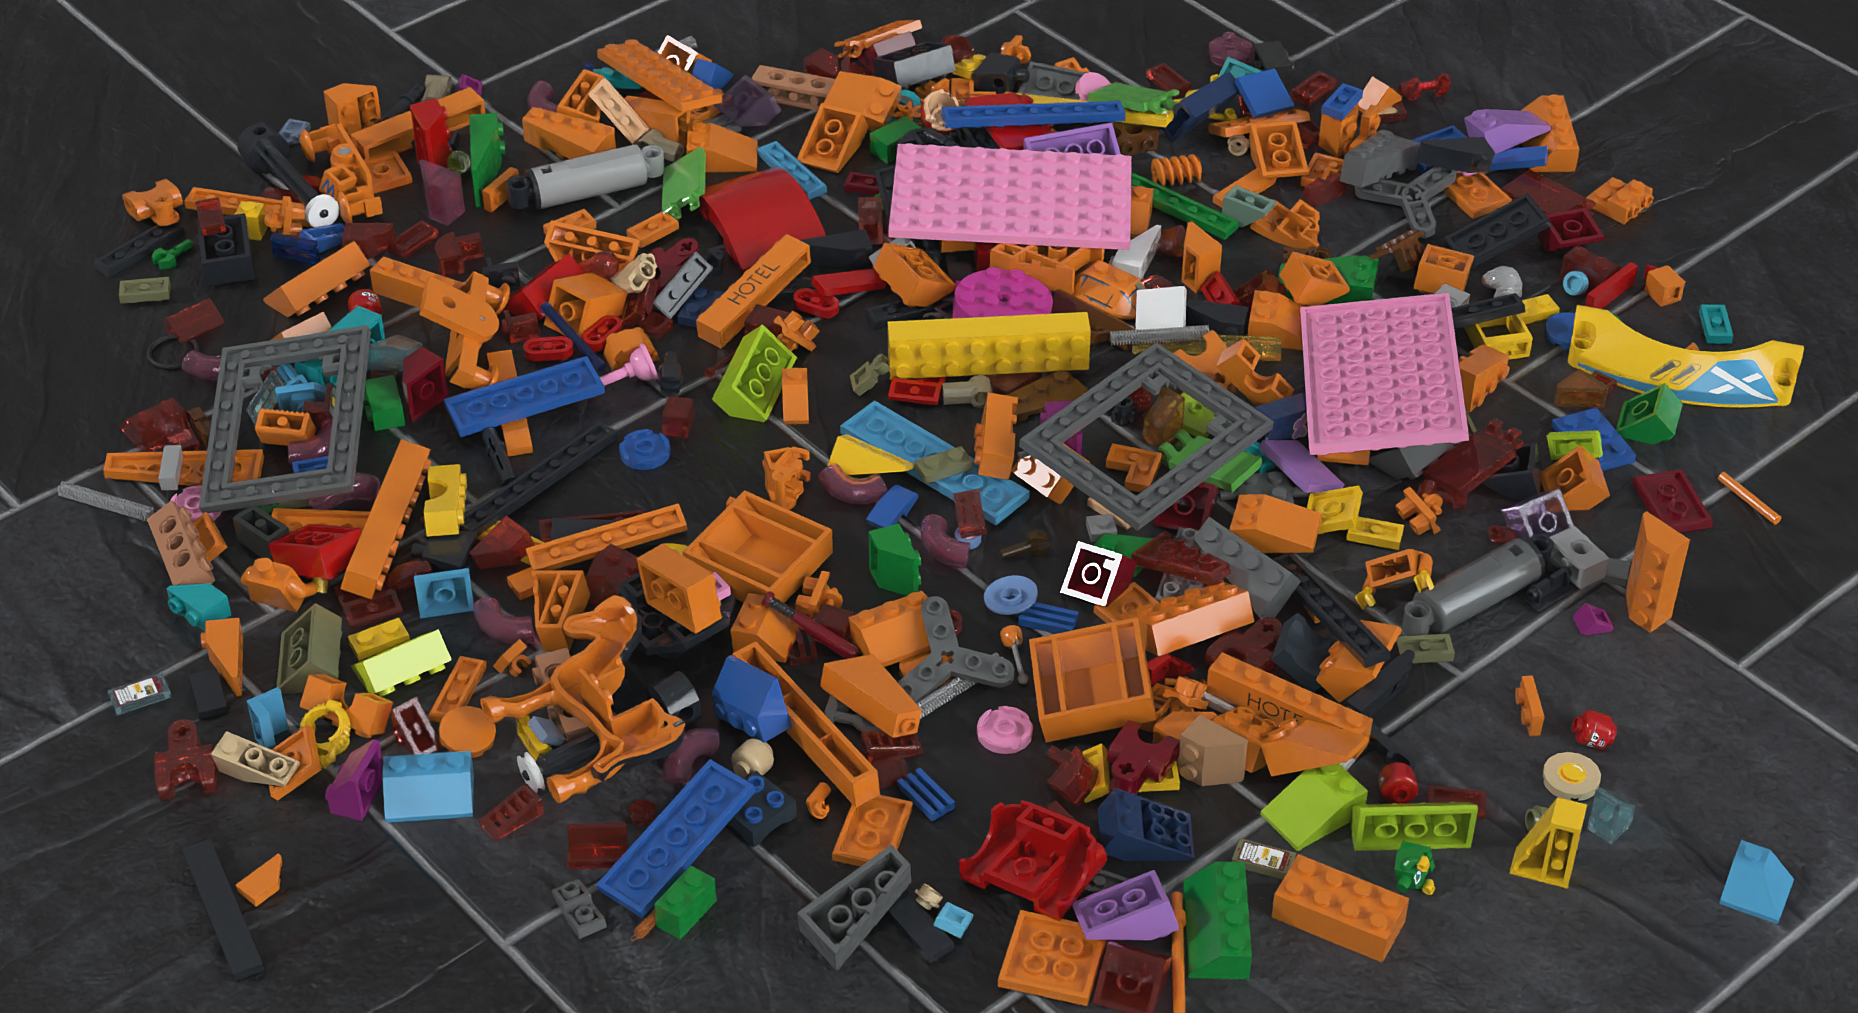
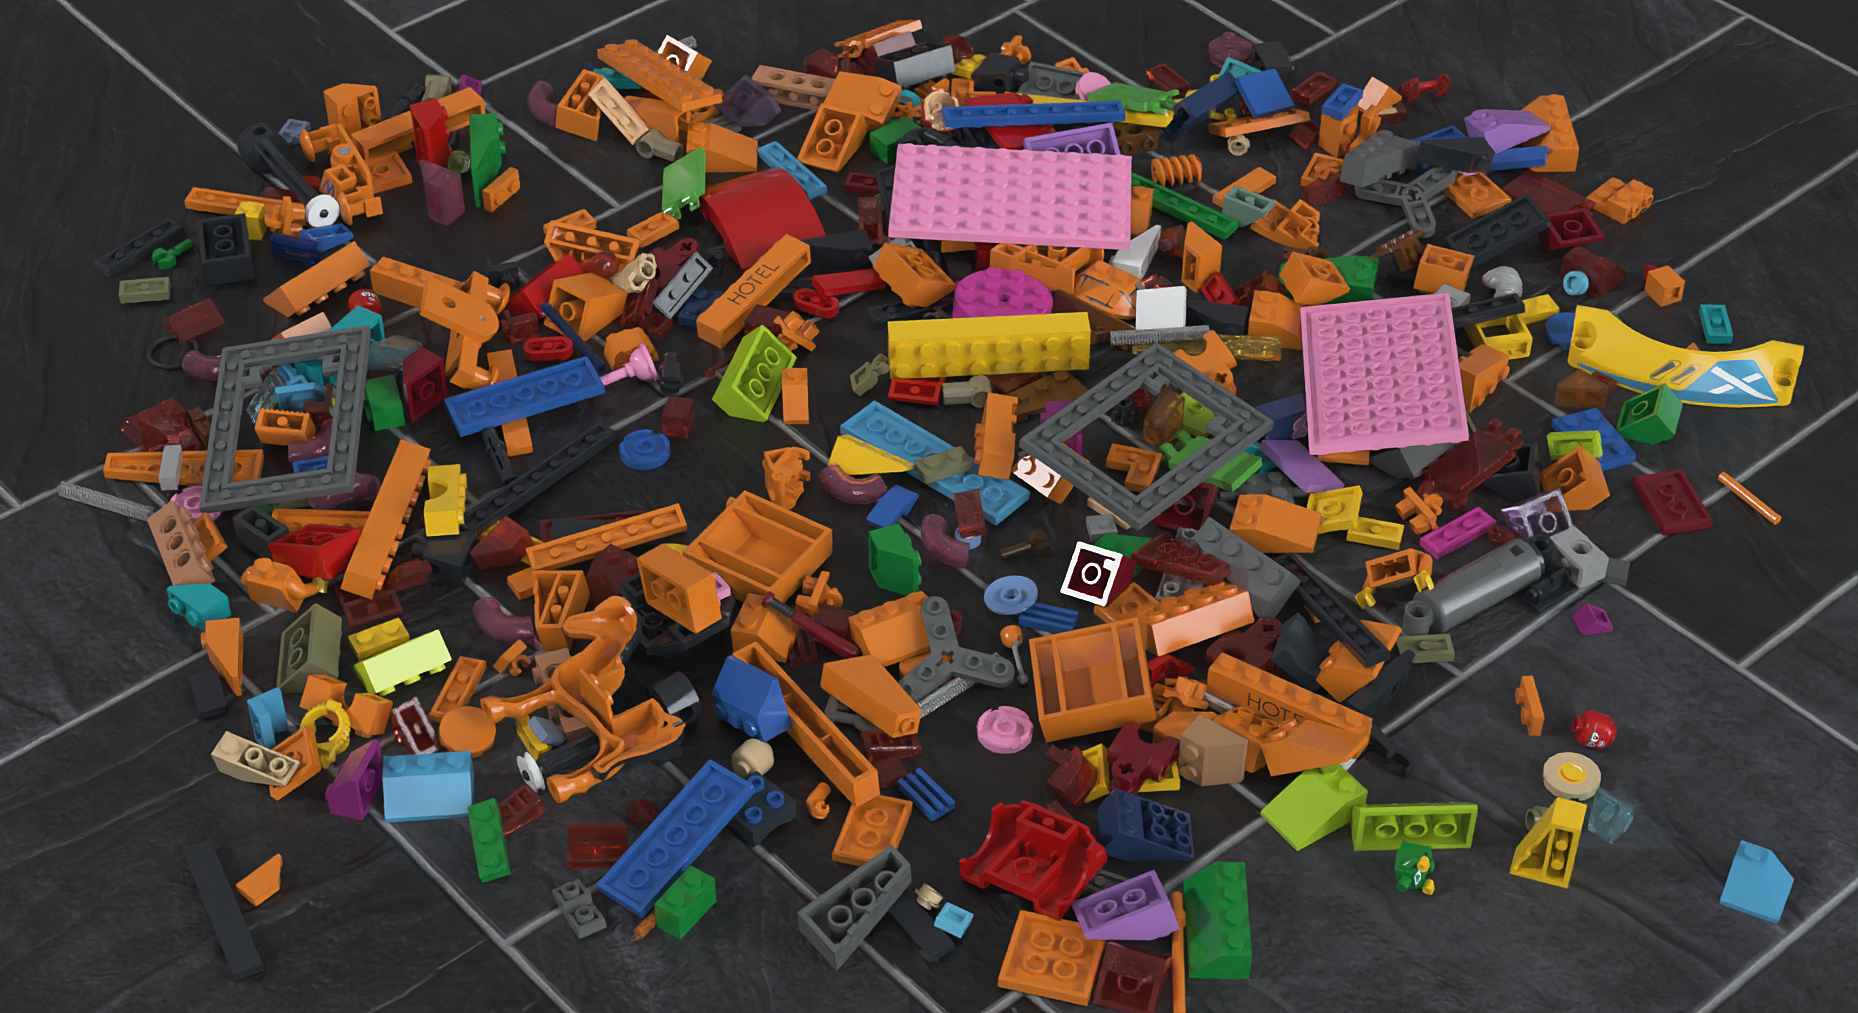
(139, 694): tile -> none
(155, 203): orange piece -> none
(184, 761): clear red piece -> none
(210, 216): clear red tile -> none
(369, 237): clear red slope -> none
(413, 239): clear red tile -> none
(444, 593): dark azure slope -> none
(454, 250): clear red brick -> none
(488, 840): none -> green plate
(566, 134): orange wedge -> none
(585, 177): light grey piece -> none
(596, 335): red plate -> none
(695, 743): clear pink cylinder -> none
(711, 74): blue slope -> none
(1238, 366): orange arch -> none
(1264, 858): tile -> none
(1277, 149): orange slope -> none
(1340, 908): orange brick -> none
(1396, 781): red head -> none
(1442, 794): clear red tile -> none
(1457, 533): none -> dark pink tile
(1612, 287): red tile -> none
(1655, 573): orange slope -> none

